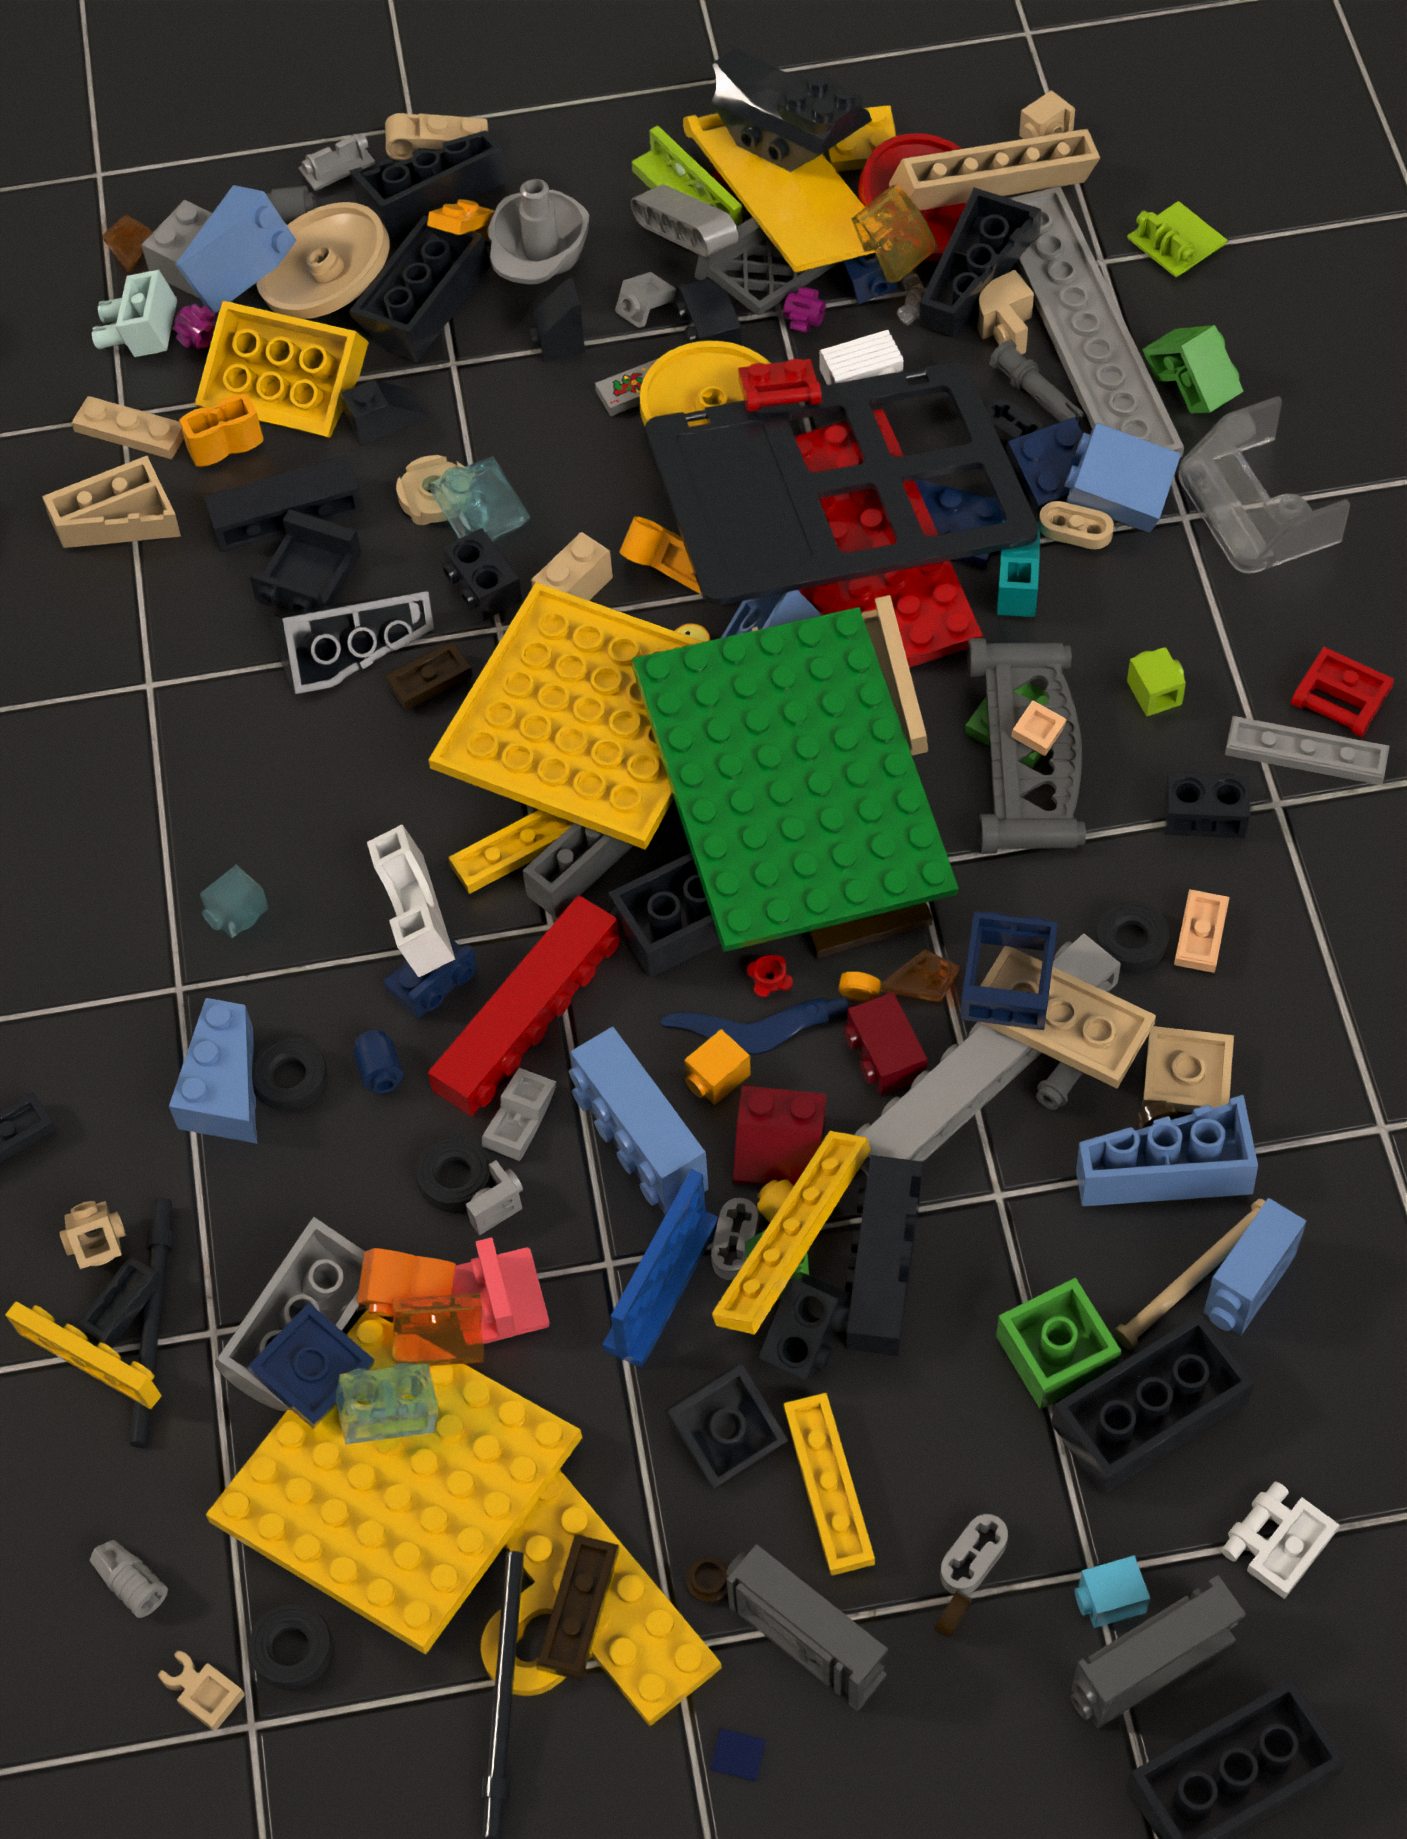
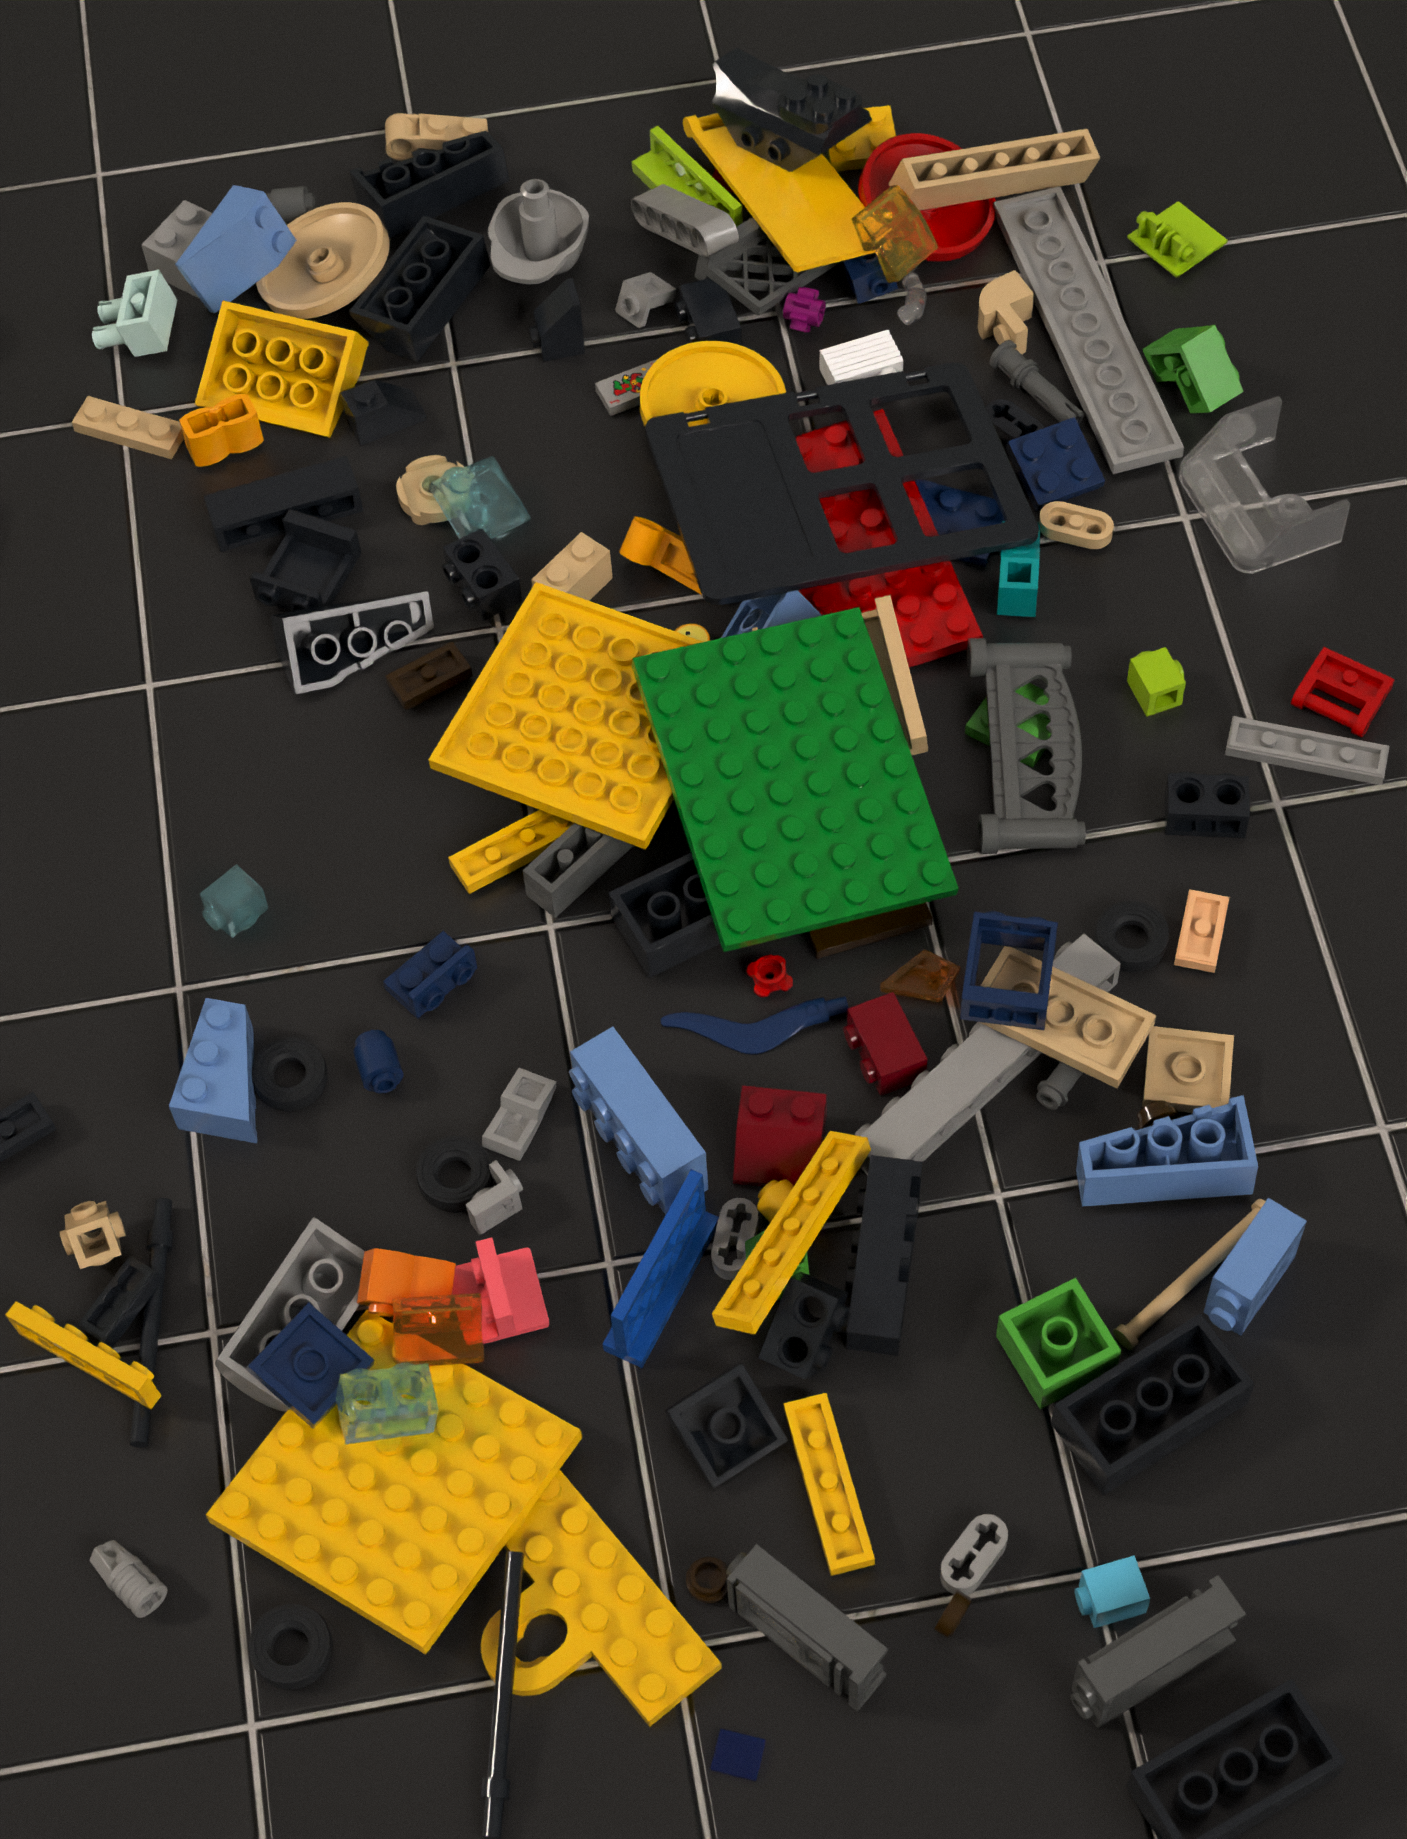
(113, 508): tan wedge -> none
(126, 240): clear orange piece -> none
(195, 326): magenta gear -> none
(206, 1693): tan plate -> none
(328, 166): light grey hinge -> none
(418, 919): white arch -> none
(462, 218): light orange plate -> none
(525, 1006): red brick -> none
(578, 1607): dark brown tile -> none
(717, 1067): light orange brick -> none
(779, 384): red plate -> none
(859, 986): light orange tile -> none
(981, 248): black wedge -> none
(1038, 728): light nougat plate -> none
(1046, 117): tan brick -> none
(1122, 476): medium blue brick -> none
(1292, 1546): white plate -> none

